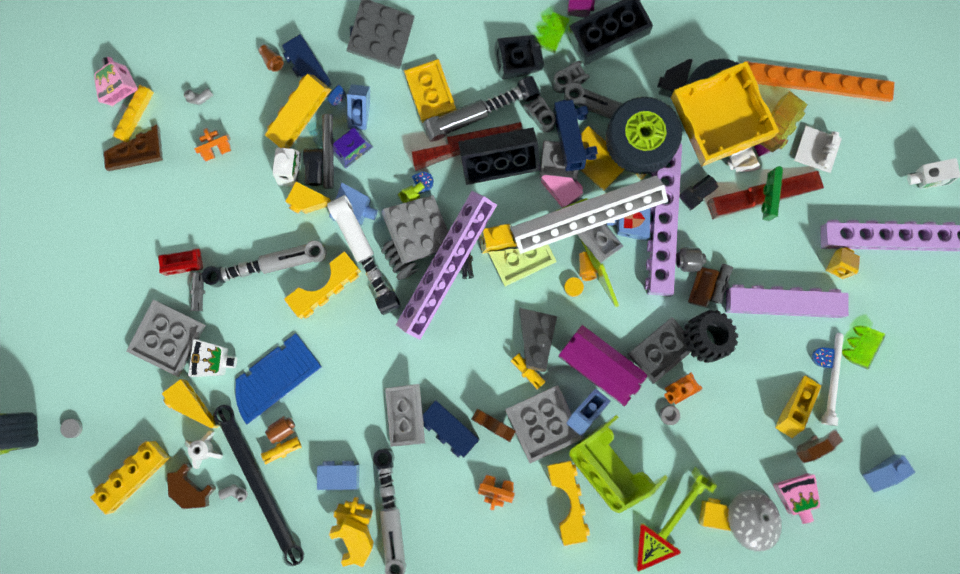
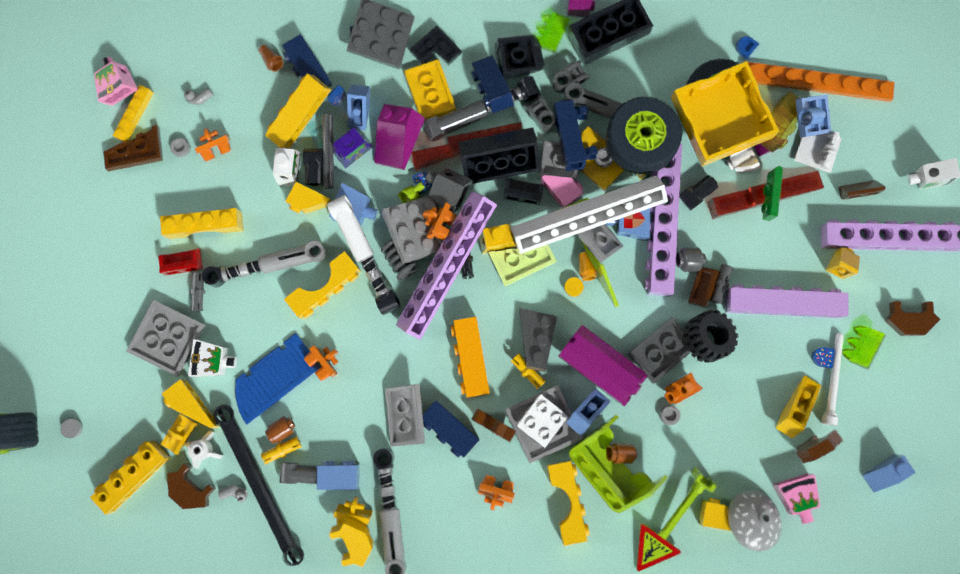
(178, 434): none -> yellow hips
(180, 147): none -> light grey tile
(208, 221): none -> yellow arch
(293, 472): none -> dark grey piece
(326, 369): none -> orange hips
(396, 135): none -> magenta slope
(436, 42): none -> black plate
(443, 215): none -> orange hips
(448, 188): none -> dark grey torso
(471, 357): none -> light orange brick
(491, 84): none -> dark blue brick
(523, 191): none -> black hinge
(542, 420): none -> white hinge
(603, 158): none -> light grey tile
(621, 453): none -> dark orange brick
(674, 78): black slope -> none
(746, 46): none -> blue tile
(813, 116): none -> medium blue plate
(861, 189): none -> reddish brown slope
(912, 323): none -> reddish brown piece

